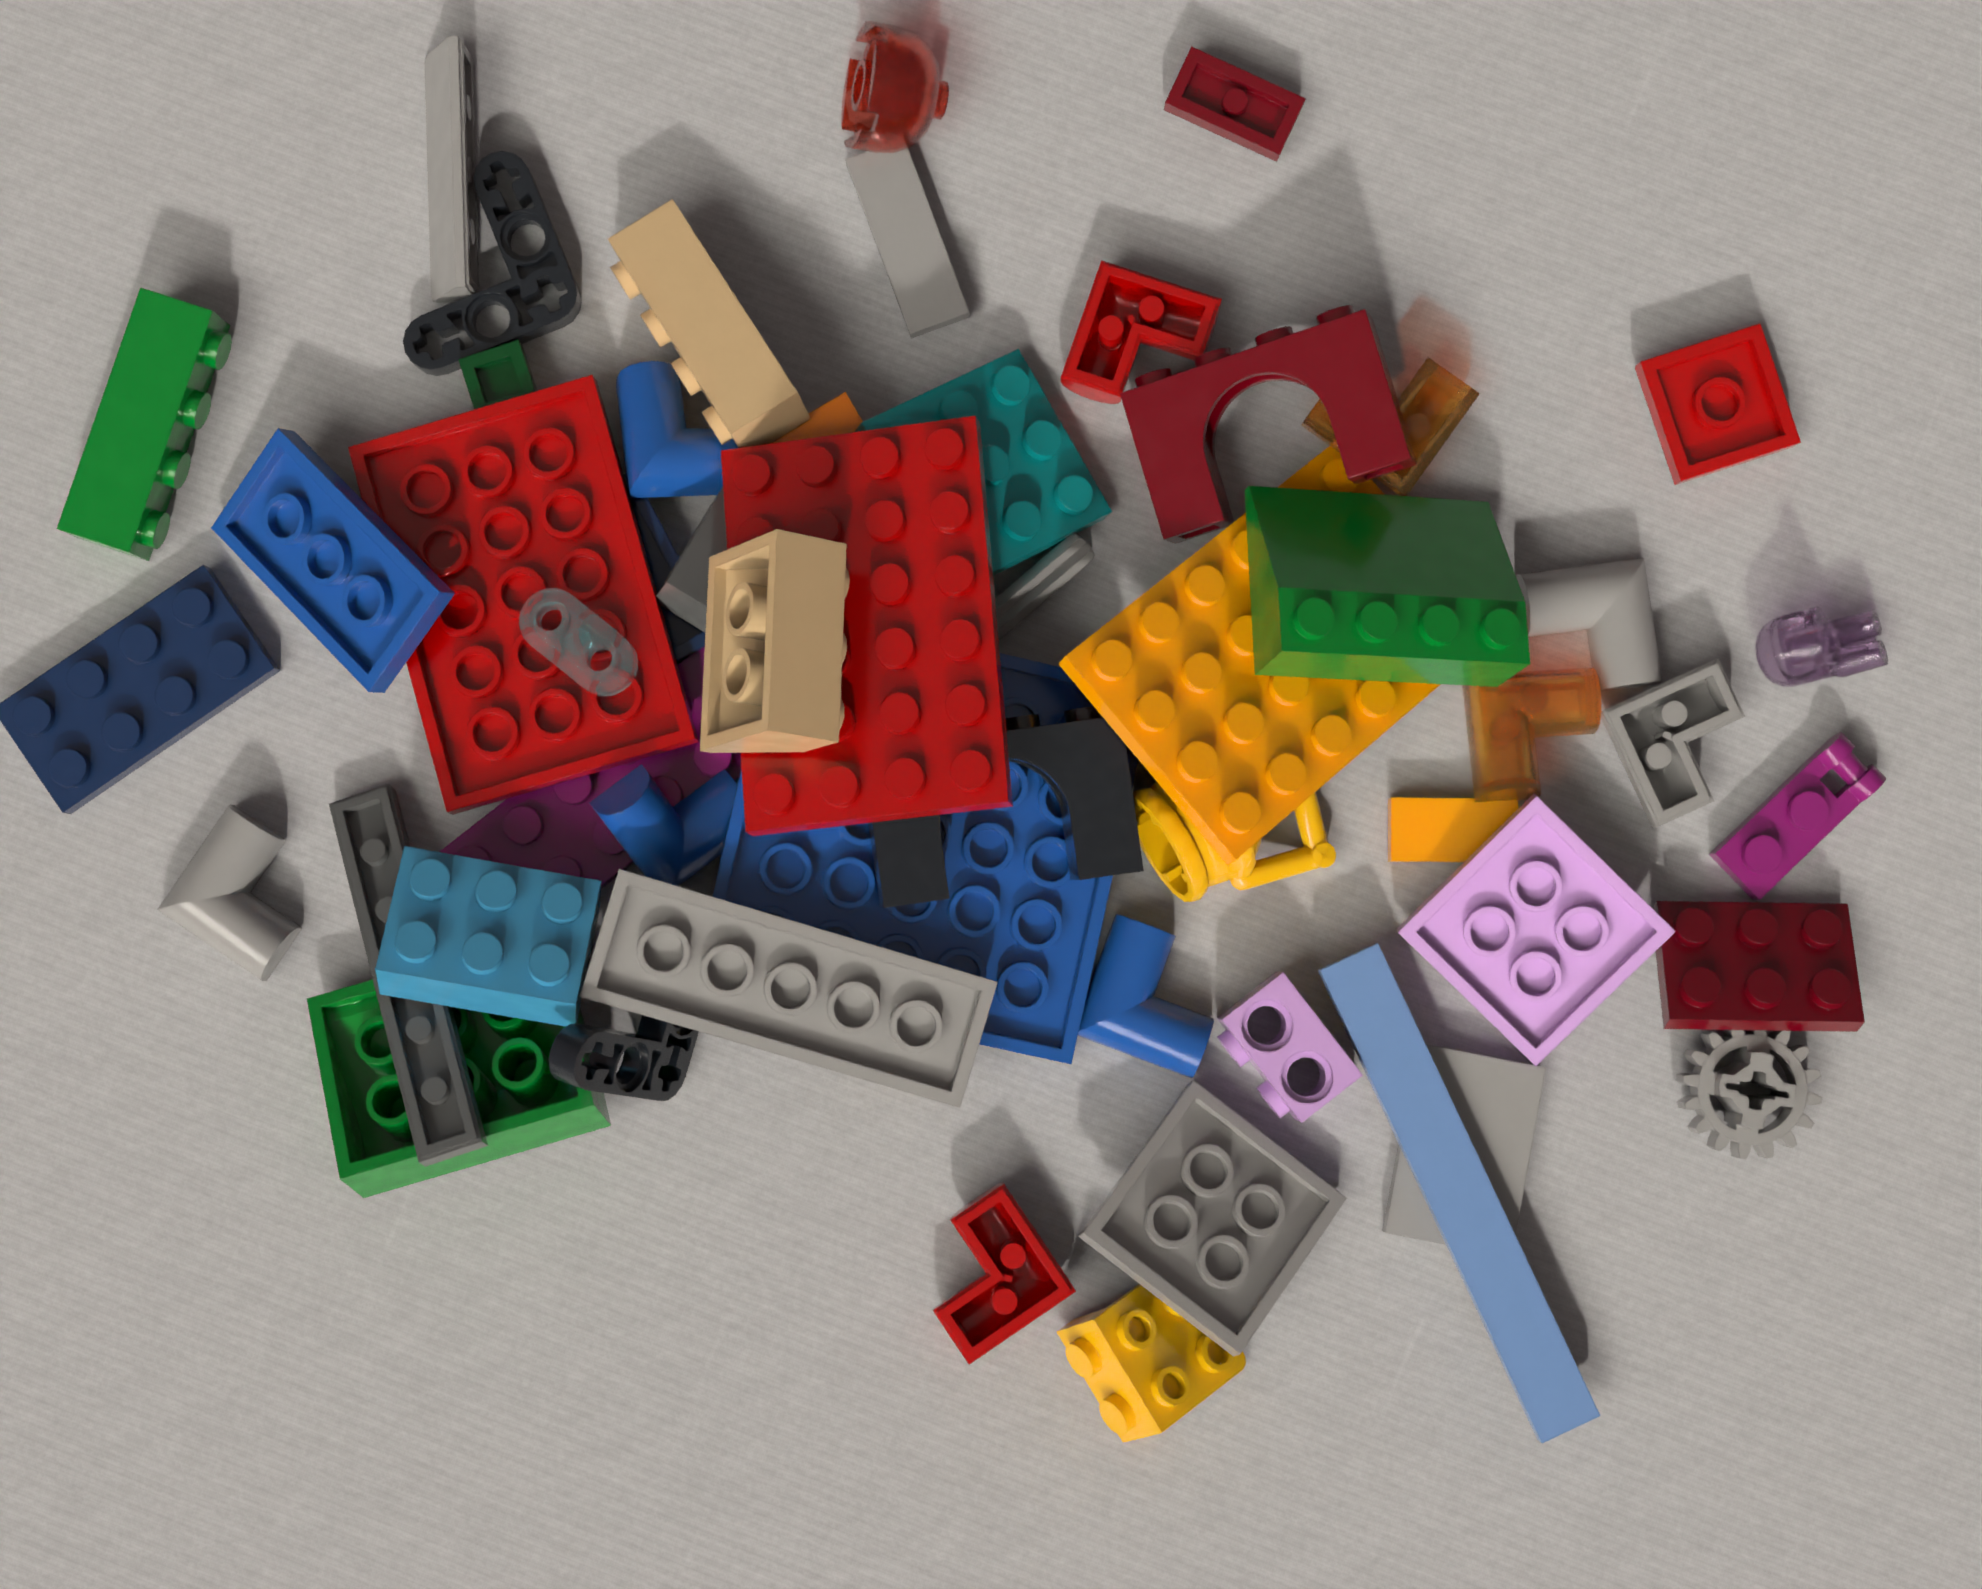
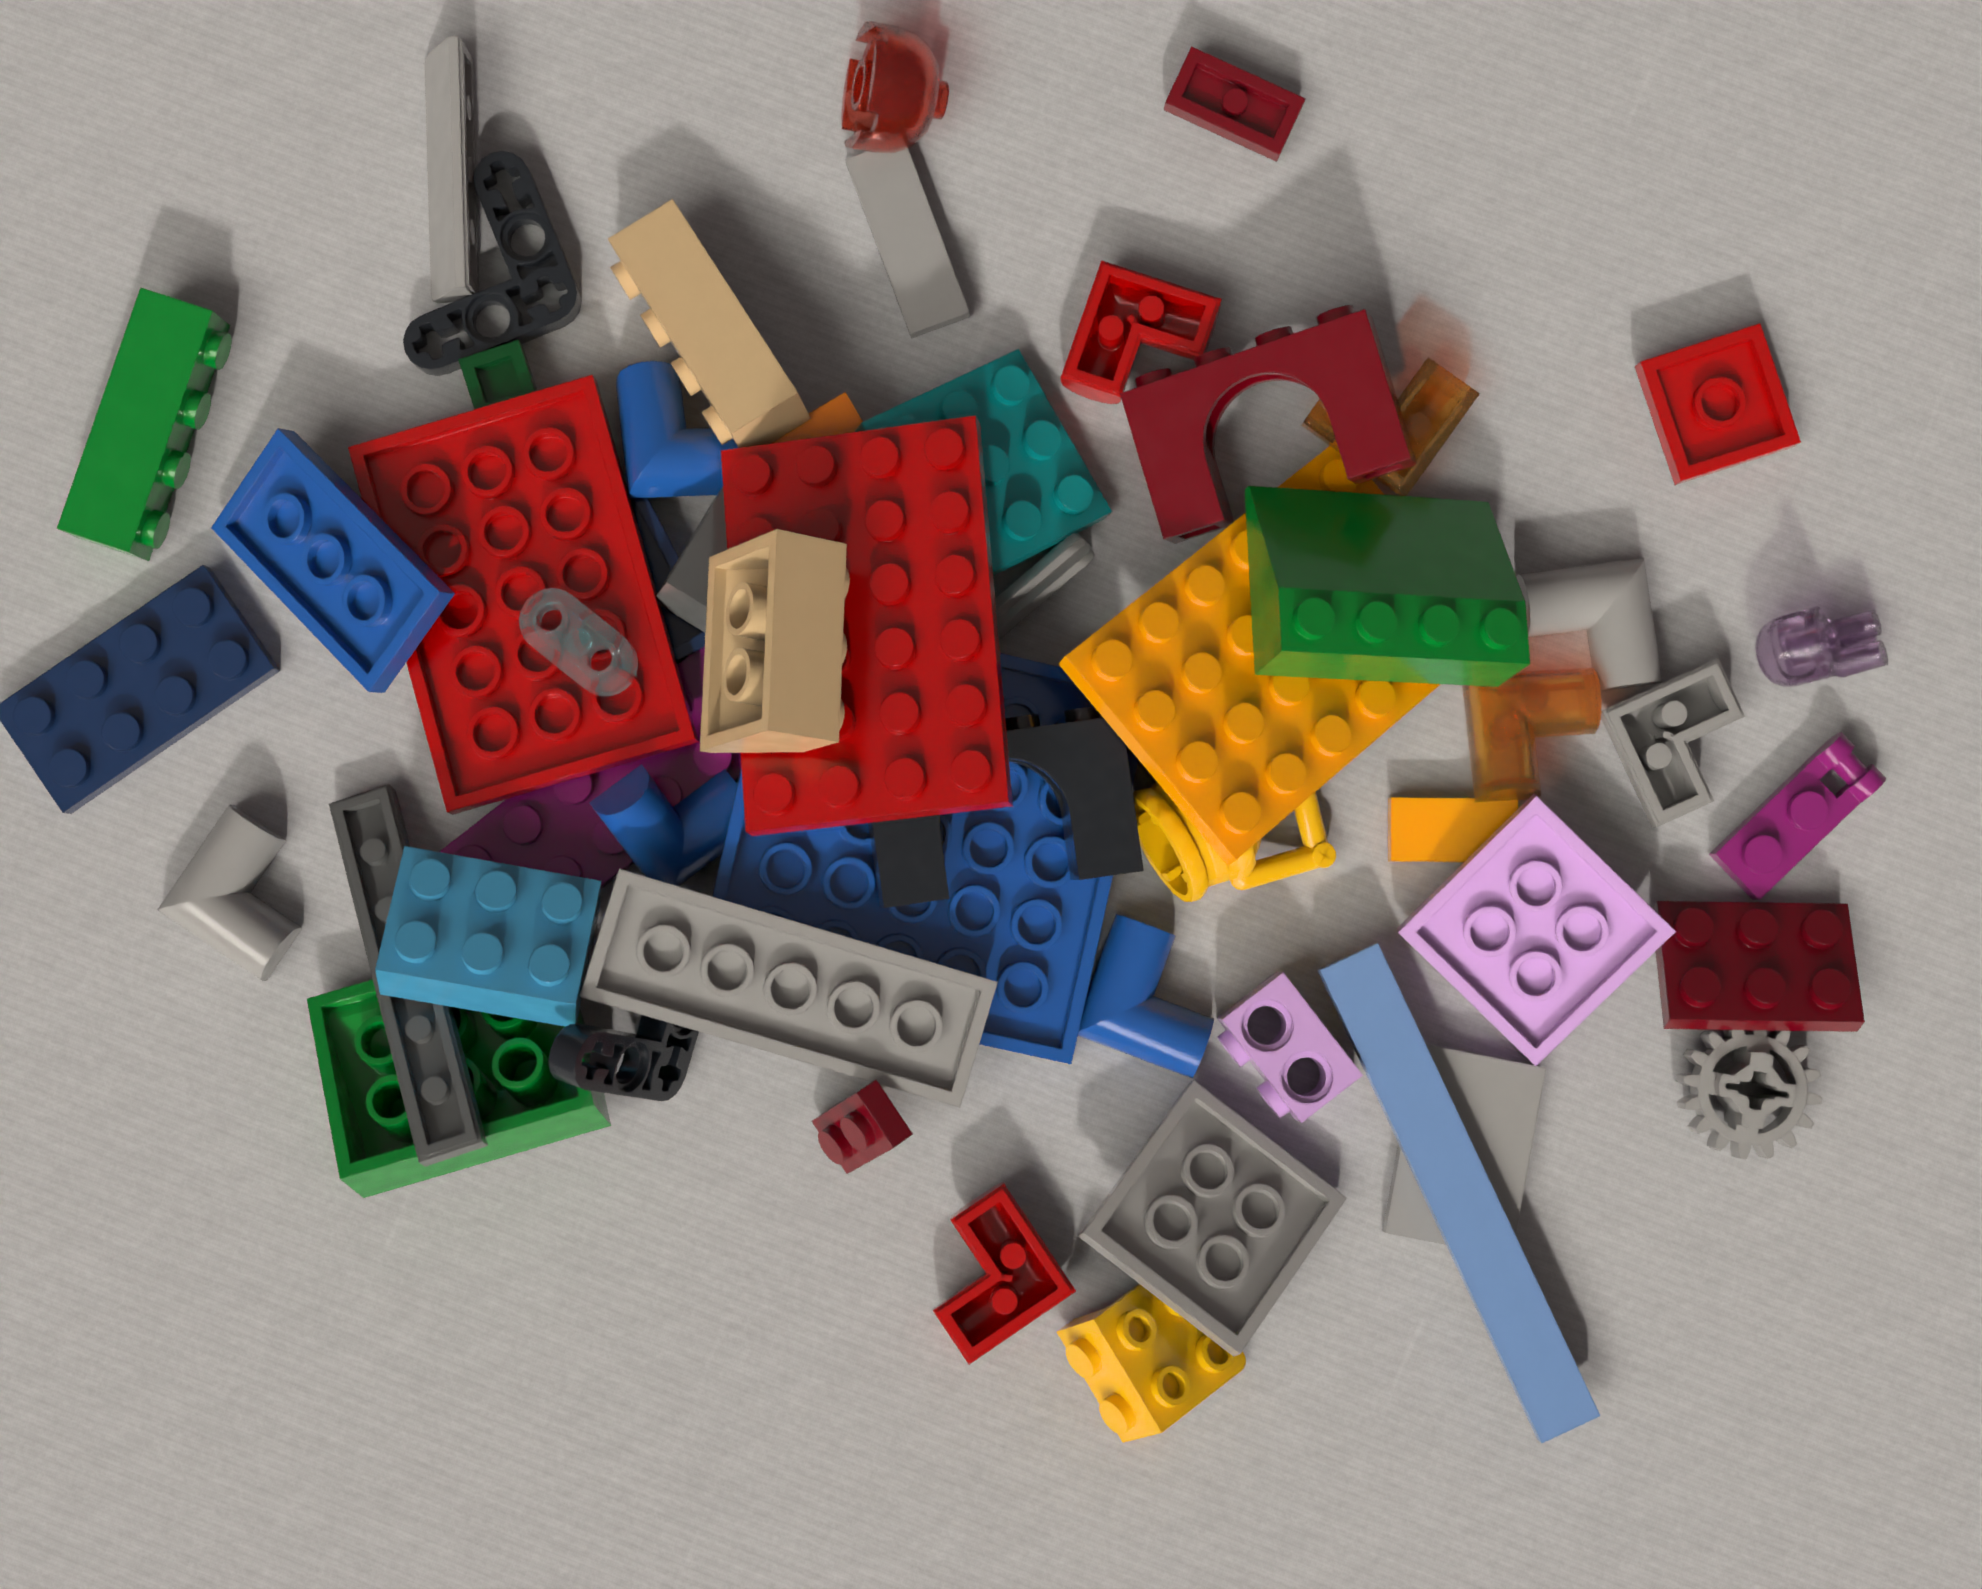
(861, 1128): none -> dark red plate

